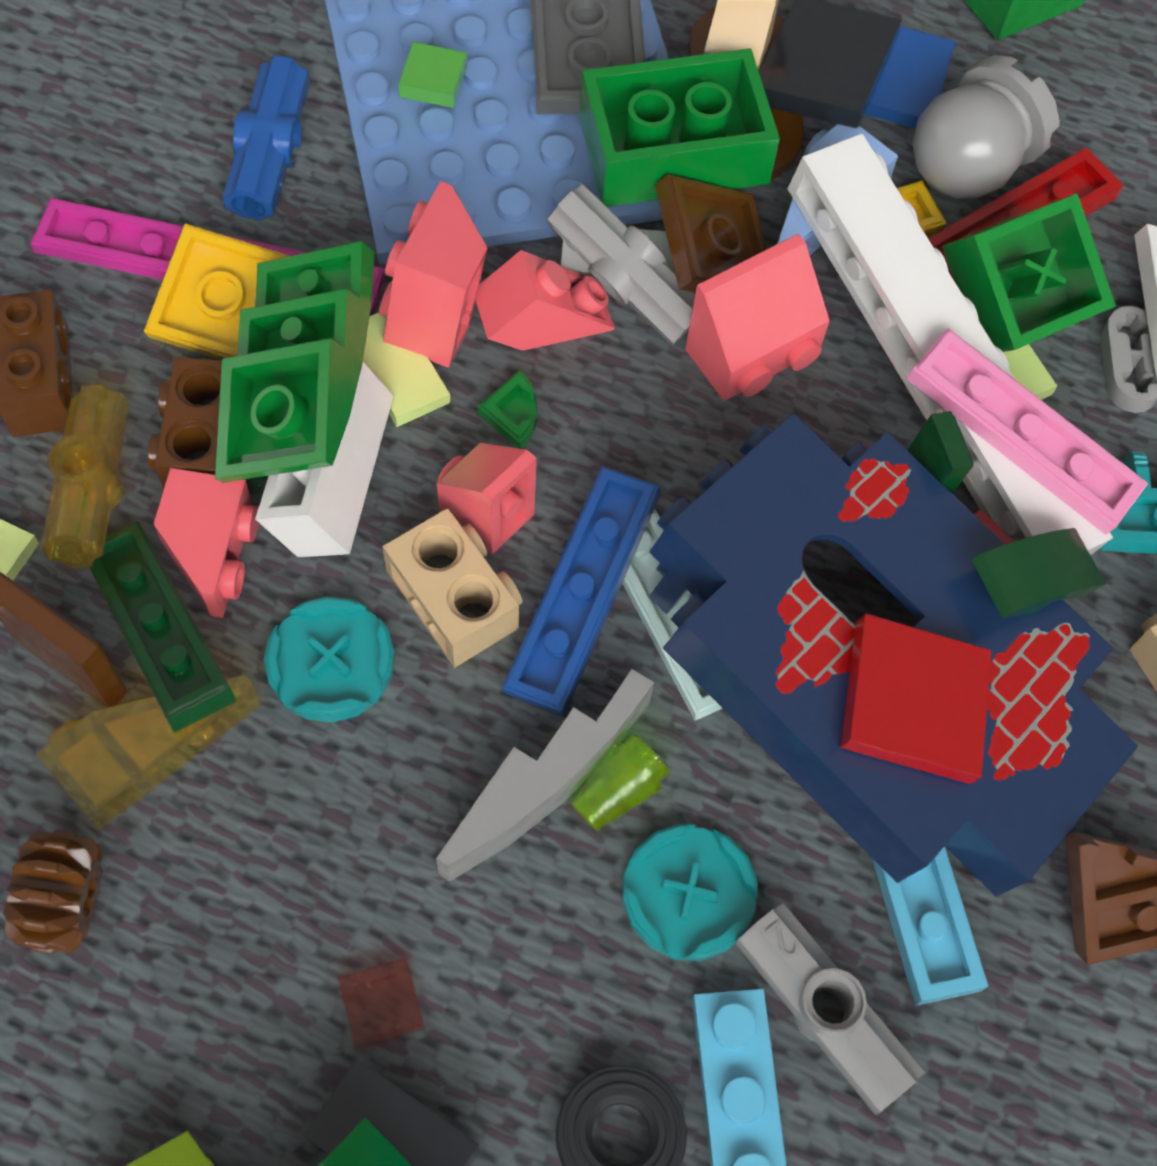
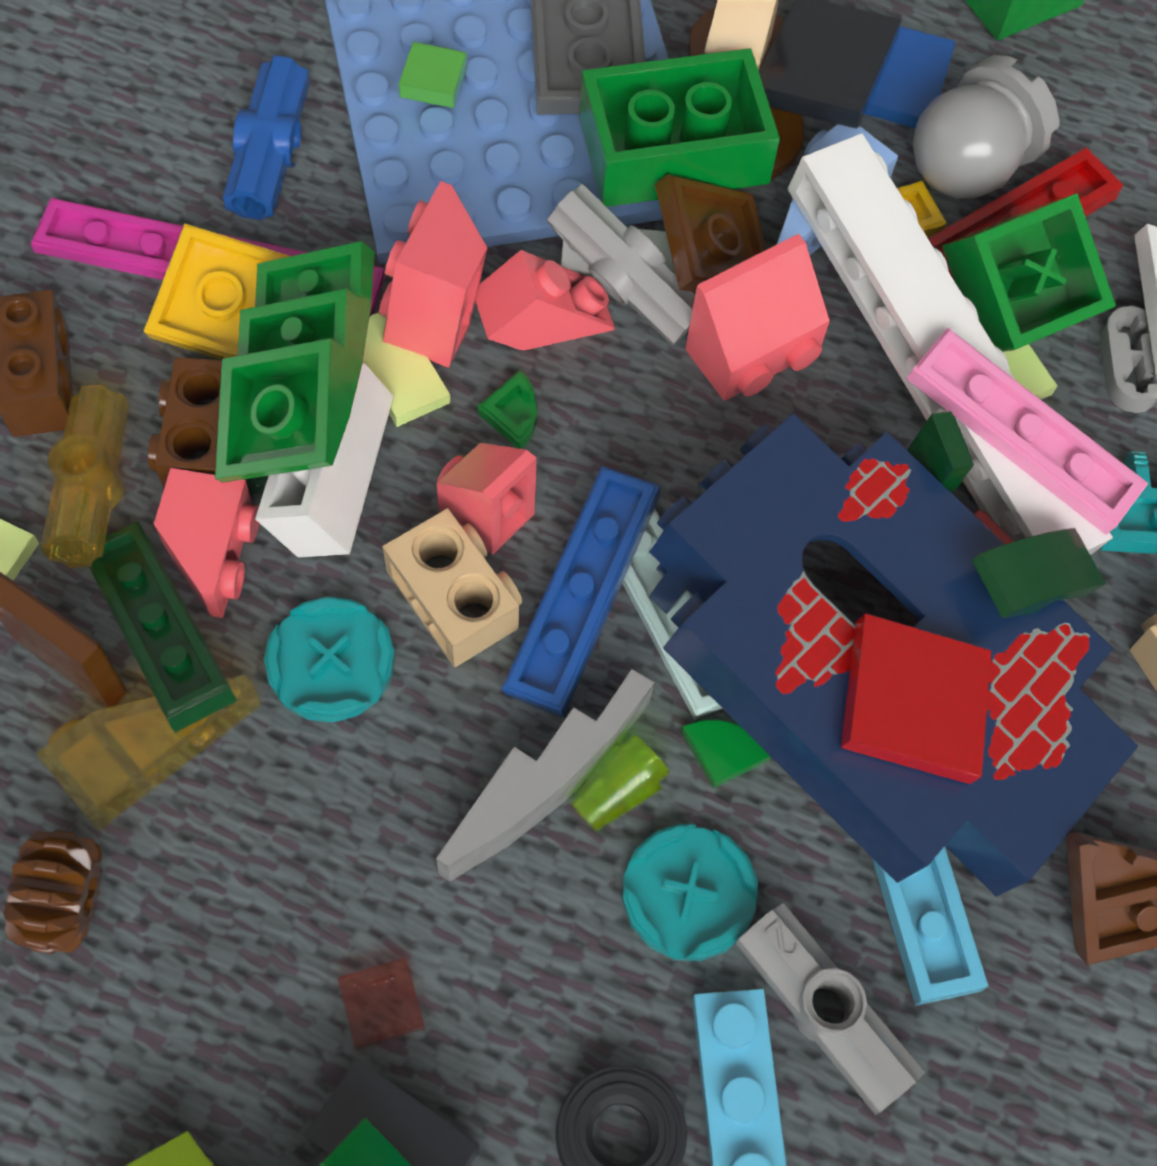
(723, 750): none -> green tile

